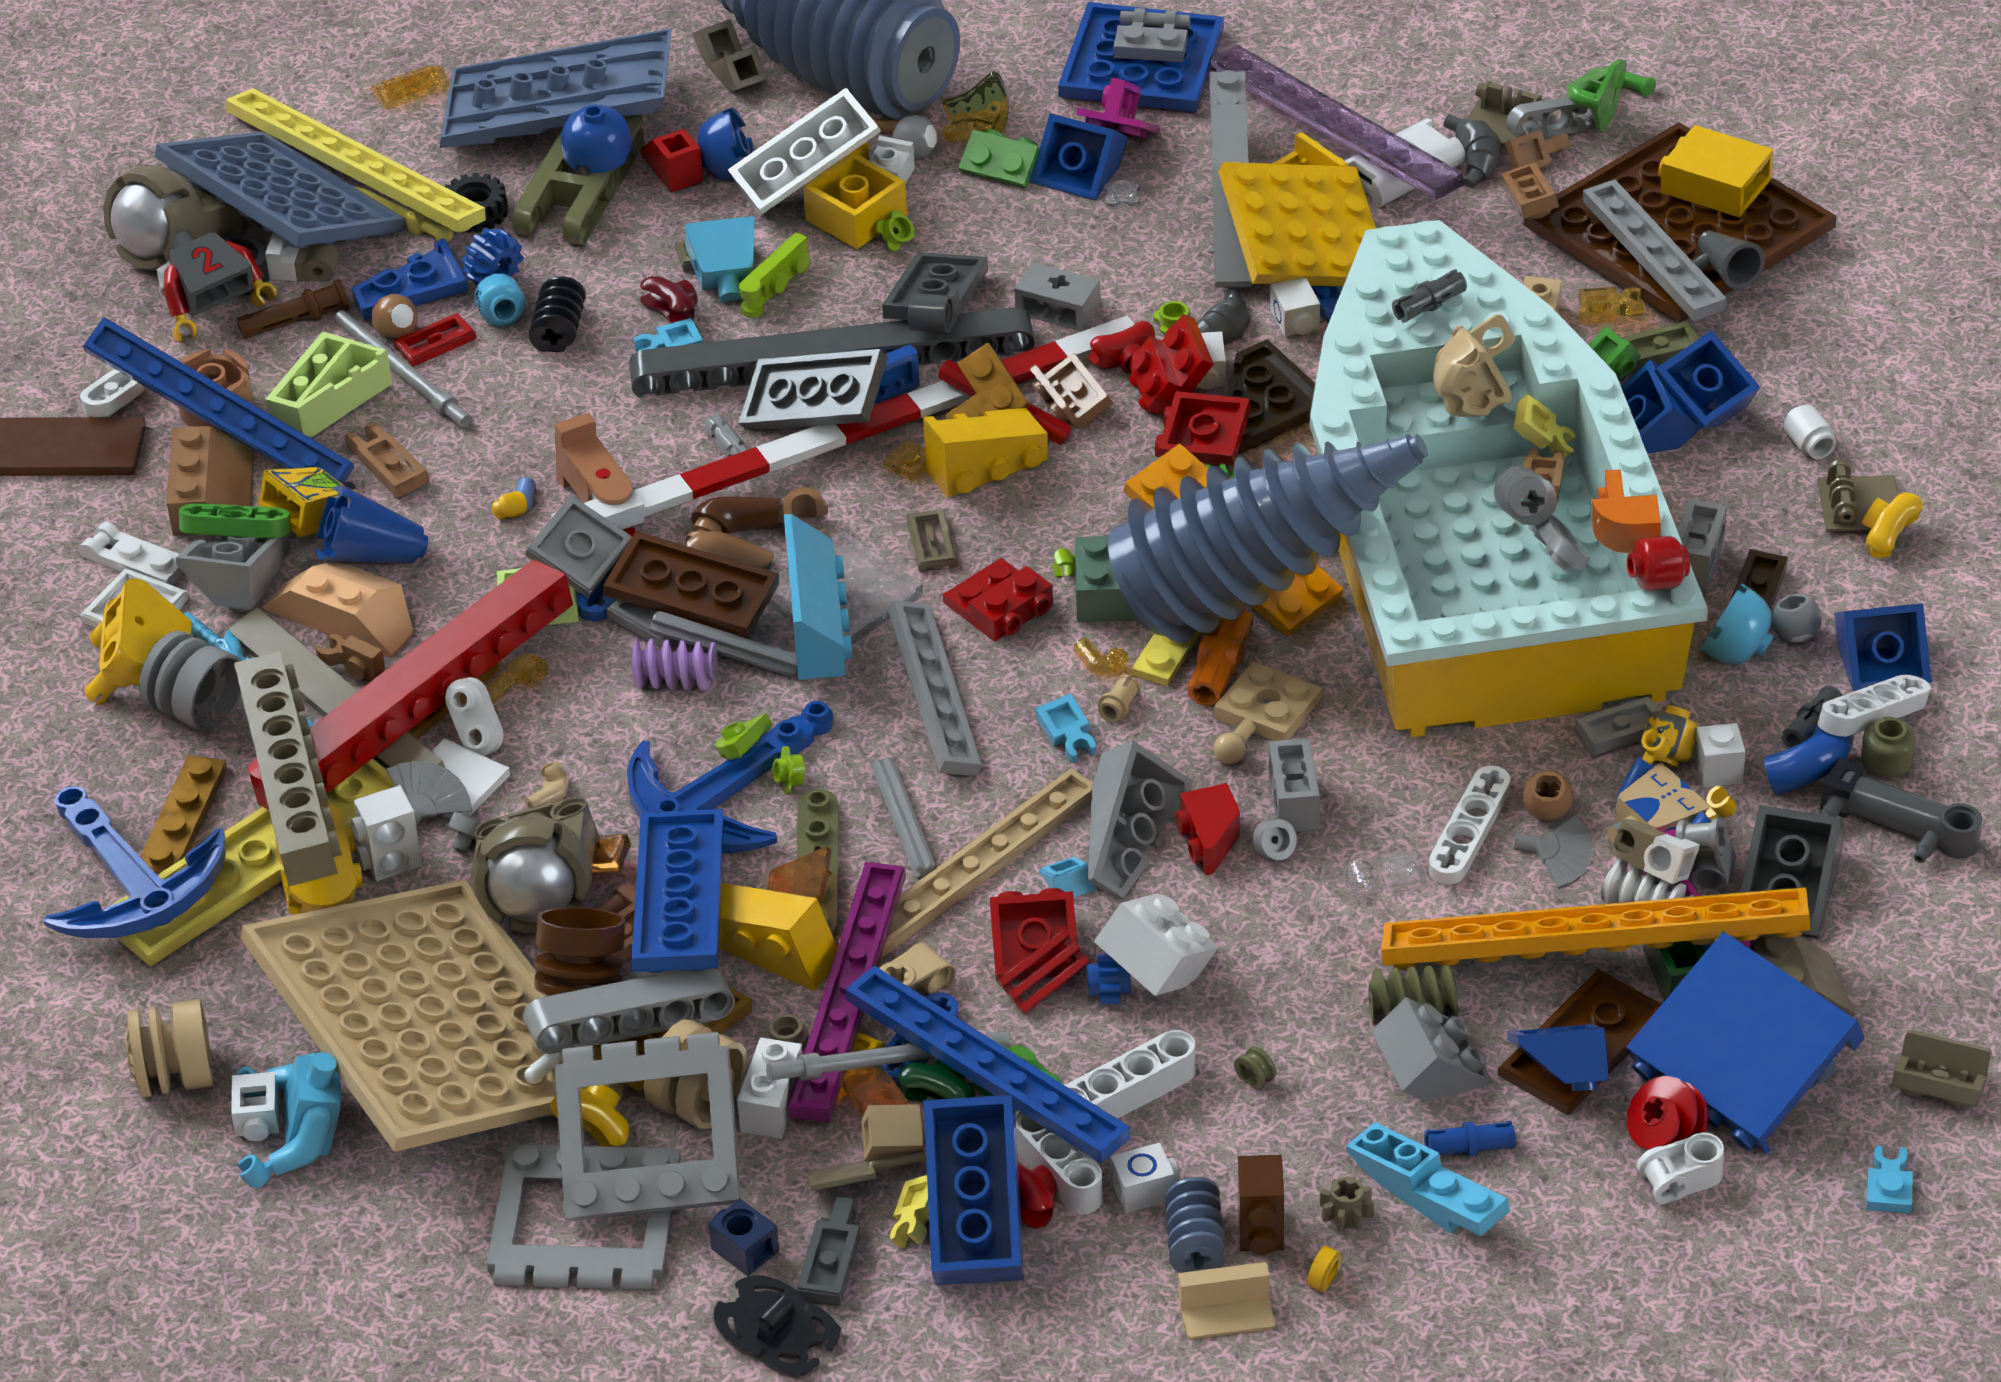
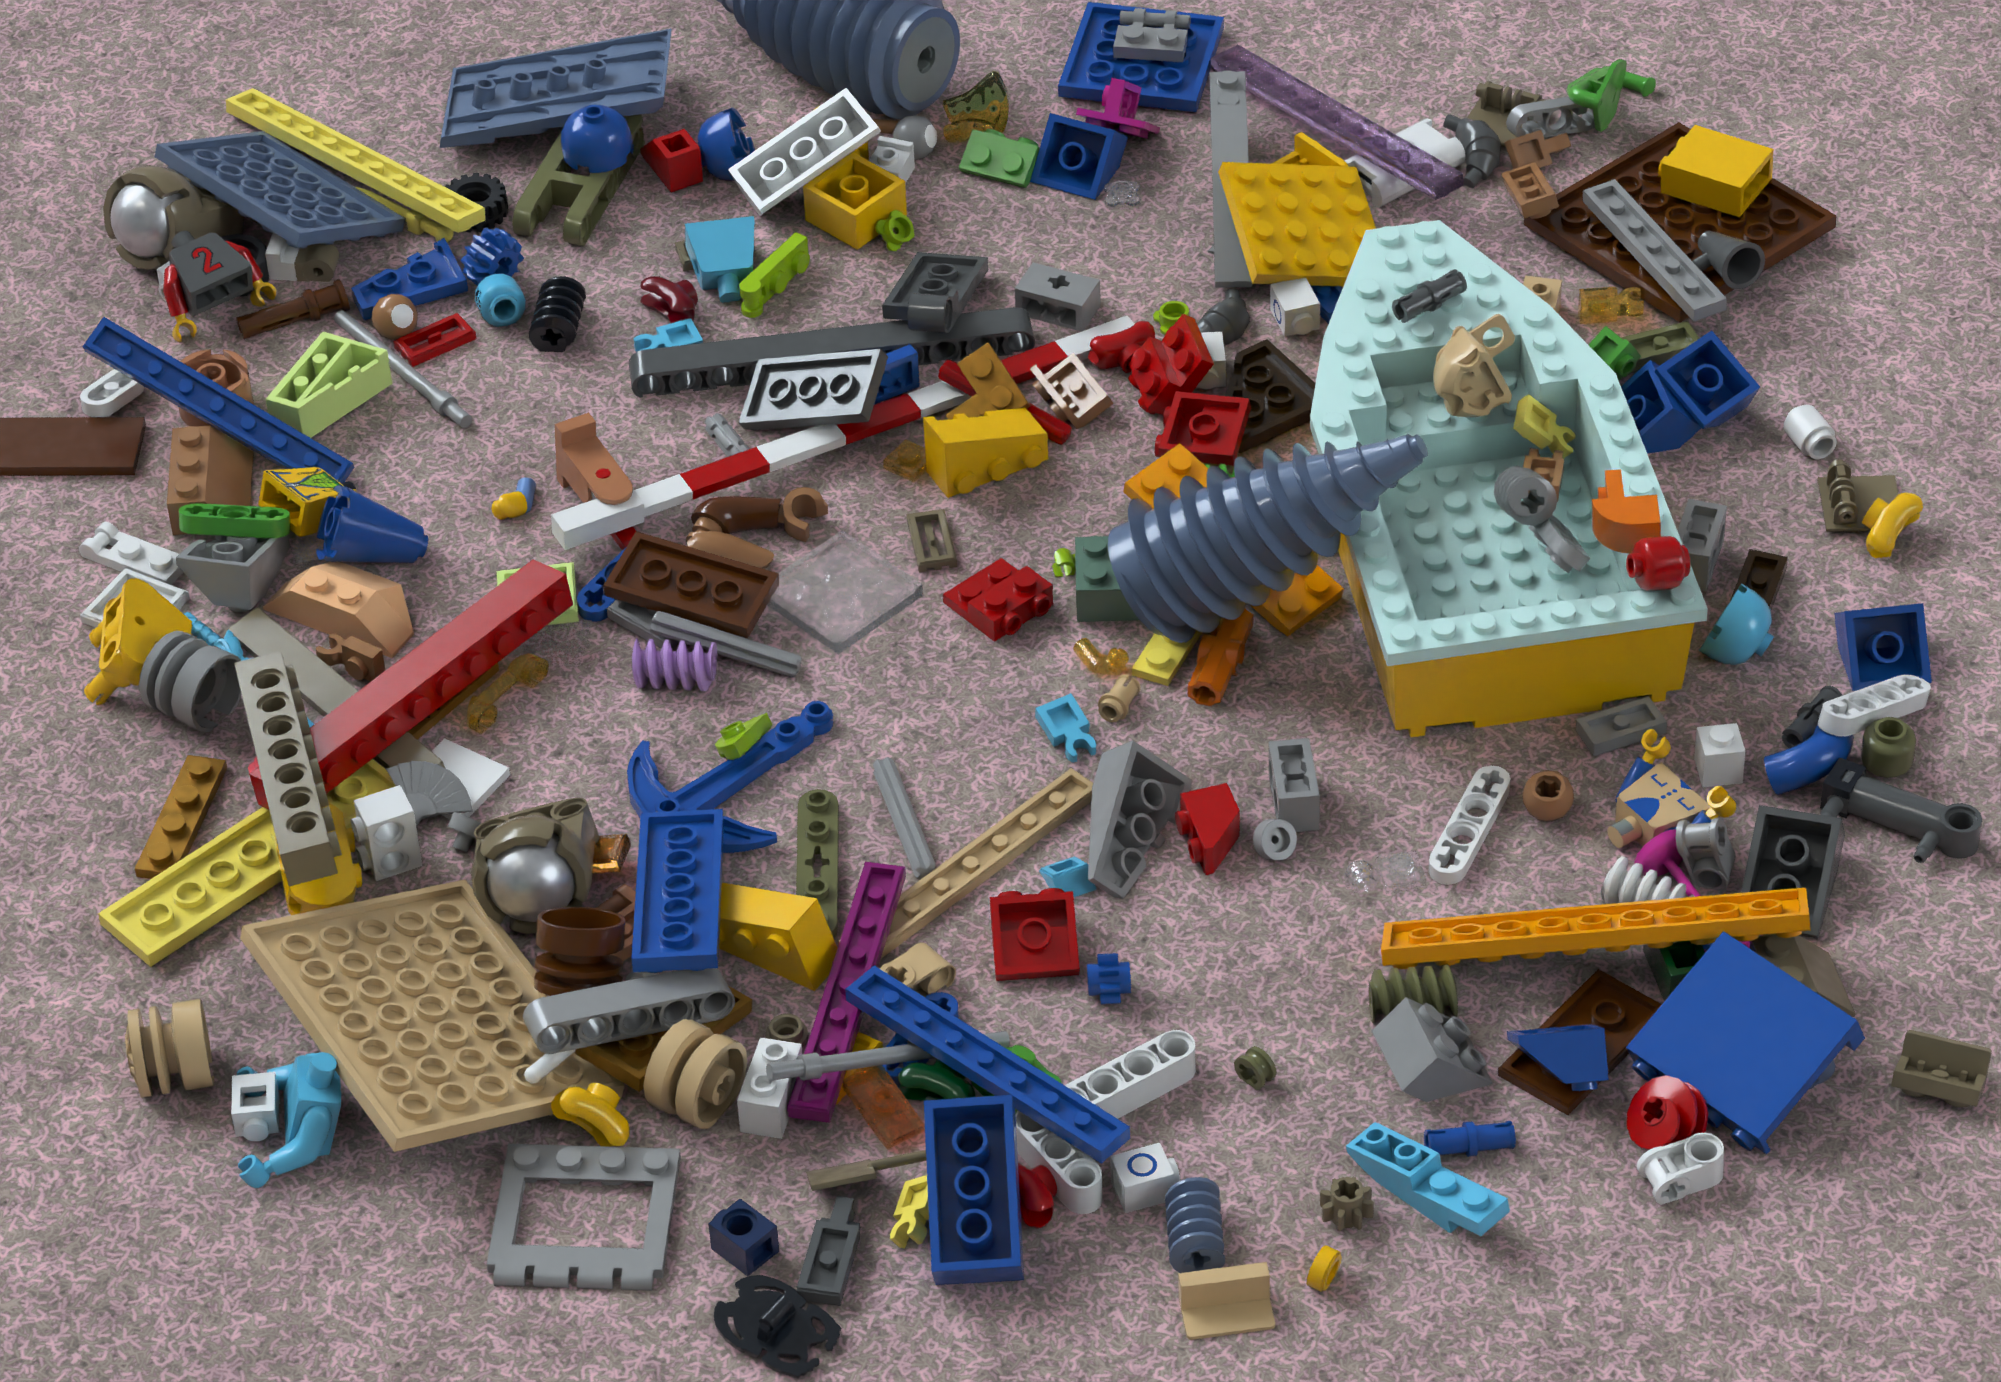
(151, 899): blue piece -> none
(388, 460): medium nougat hinge -> none
(411, 86): clear yellow slope -> none
(475, 715): white plate -> none
(553, 788): tan arm -> none
(579, 545): light grey plate -> none
(655, 1186): light grey hinge -> none
(725, 56): dark tan brick -> none
(788, 770): lime plate -> none
(804, 875): clear orange piece -> none
(817, 601): medium azure slope -> none
(892, 1131): tan brick -> none
(935, 688): light grey plate -> none
(1072, 949): red tile -> none
(1156, 943): white hinge -> none
(1261, 1203): reddish brown brick -> none
(1274, 721): tan plate -> none
(1562, 850): light grey hand -> none
(1654, 851): leg -> none
(1678, 730): yellow head -> none
(1796, 618): light grey piece -> none
(1888, 1185): medium azure plate -> none

